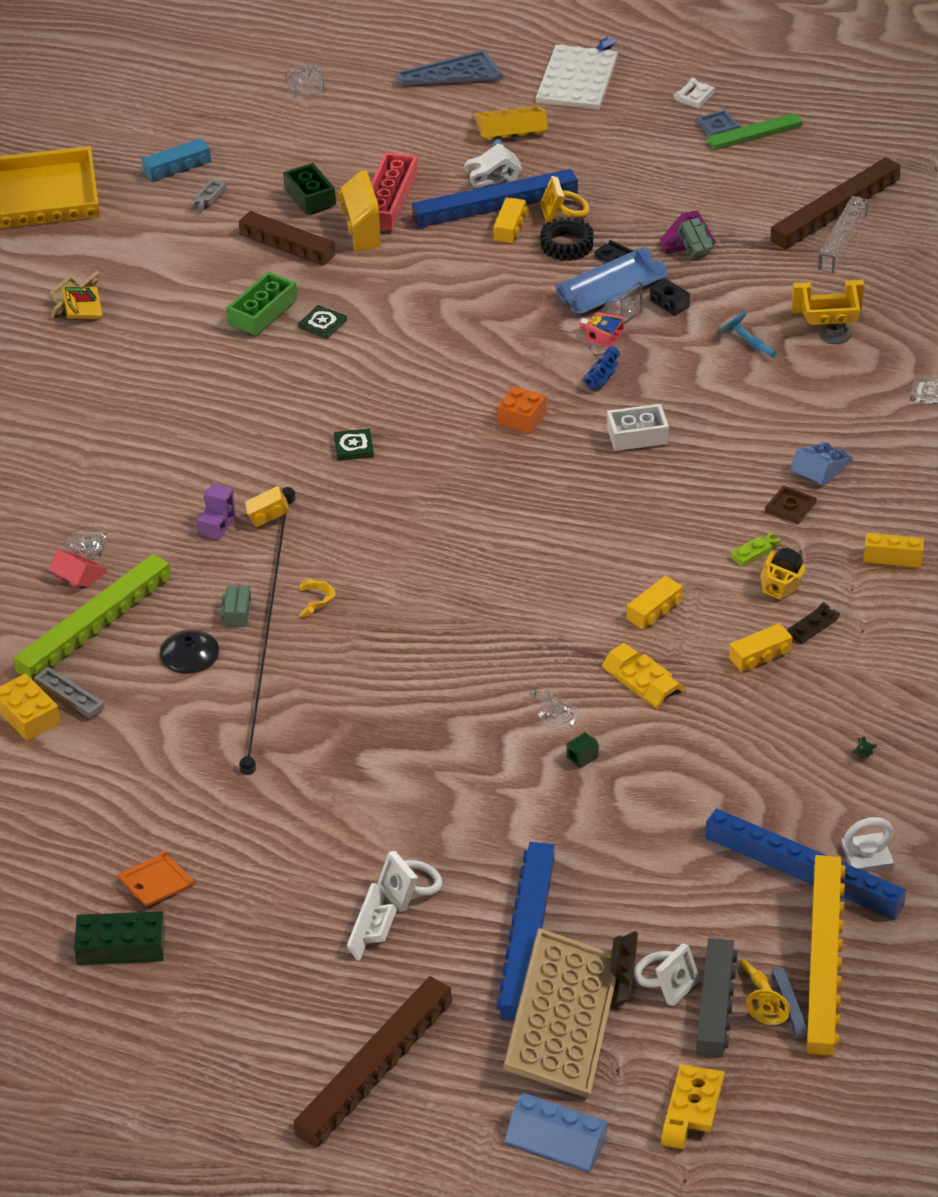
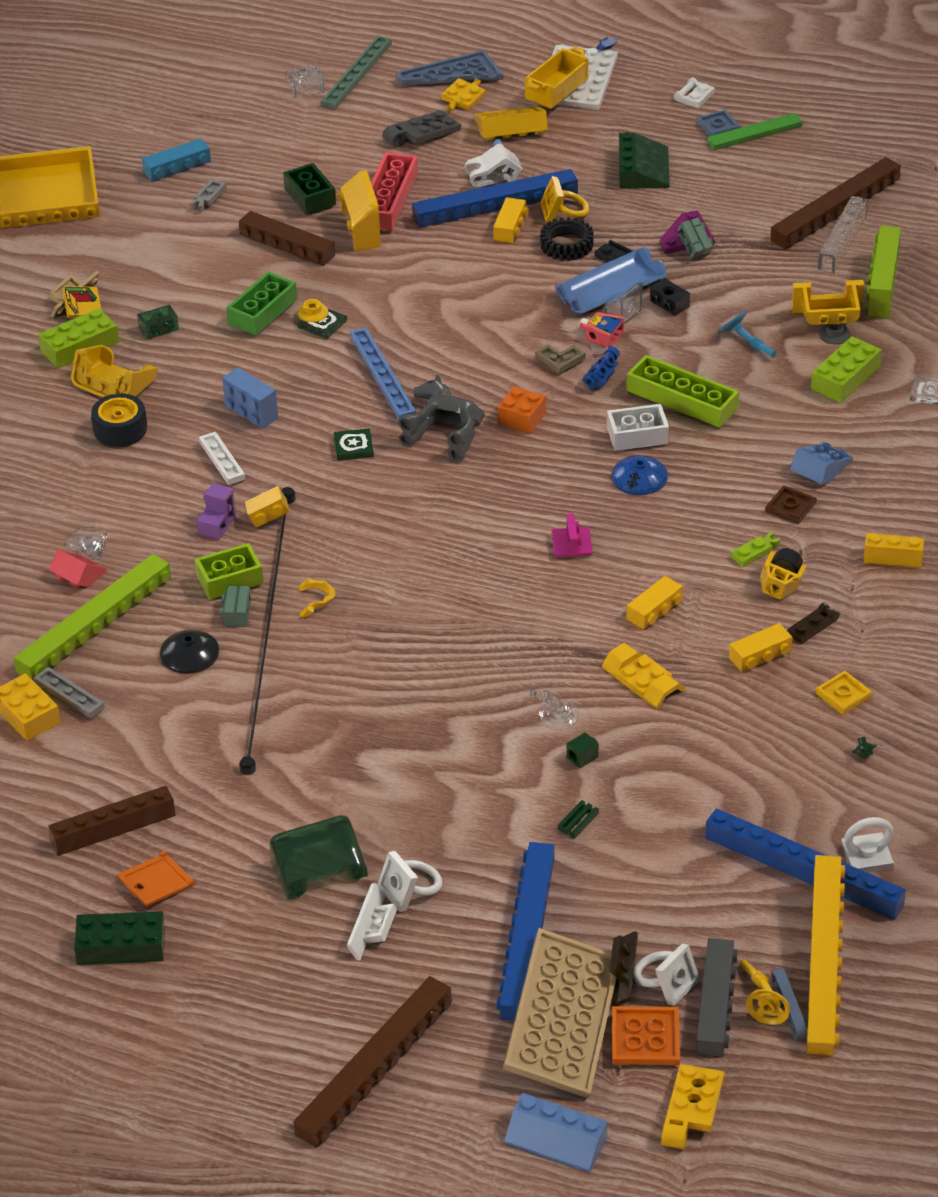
(82, 332): none -> lime brick
(97, 374): none -> yellow windscreen
(111, 820): none -> reddish brown brick
(119, 420): none -> black wheel
(158, 322): none -> clear green brick
(222, 458): none -> white plate
(228, 568): none -> lime brick
(250, 397): none -> medium blue brick
(312, 311): none -> yellow piece
(316, 853): none -> clear green windscreen
(356, 72): none -> sand green tile
(382, 373): none -> medium blue plate
(421, 128): none -> dark grey hinge
(446, 409): none -> dark grey animal
(463, 94): none -> yellow plate
(557, 77): none -> yellow container
(560, 360): none -> dark tan plate
(572, 539): none -> dark pink bracket
(575, 817): none -> dark green tile
(639, 475): none -> blue dish
(642, 162): none -> dark green slope
(645, 1035): none -> orange plate
(682, 391): none -> lime brick
(843, 692): none -> yellow tile
(846, 369): none -> lime brick
(883, 272): none -> lime brick

